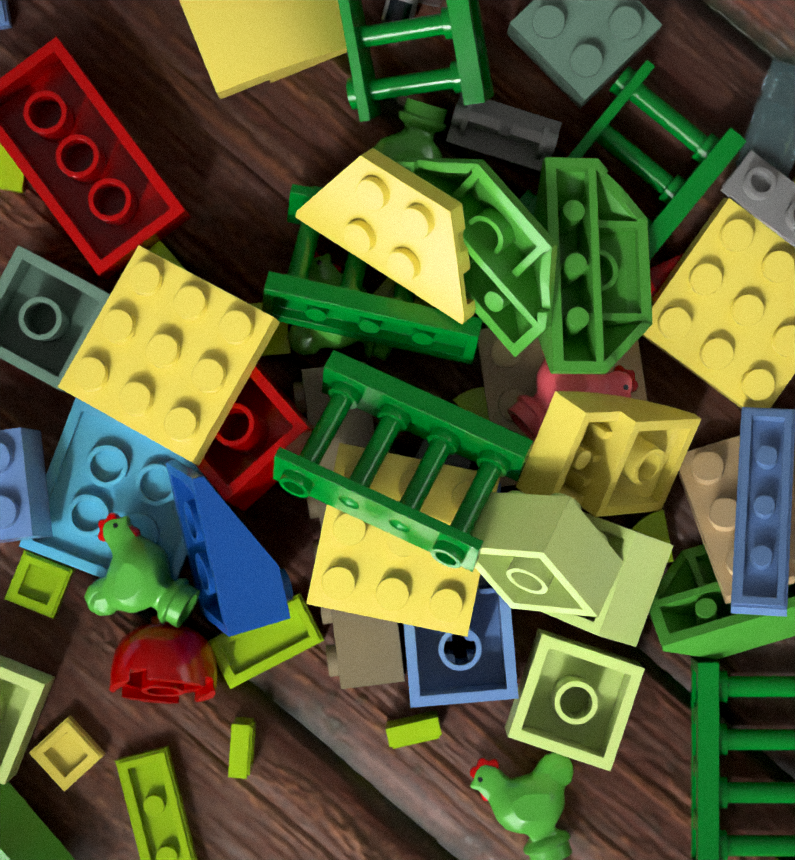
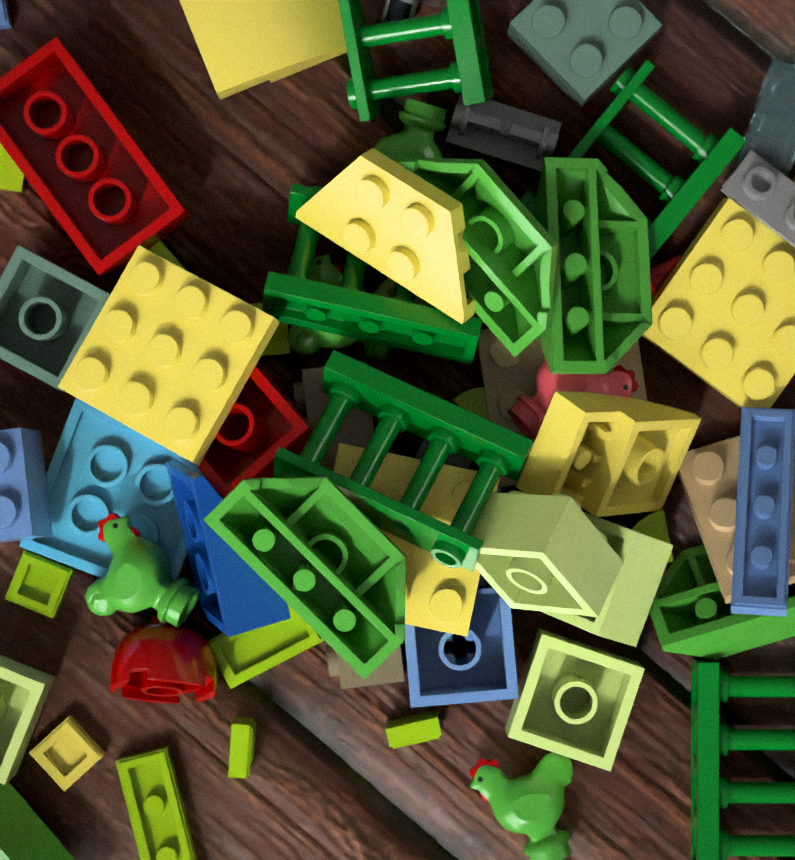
(320, 561): none -> bright green wedge

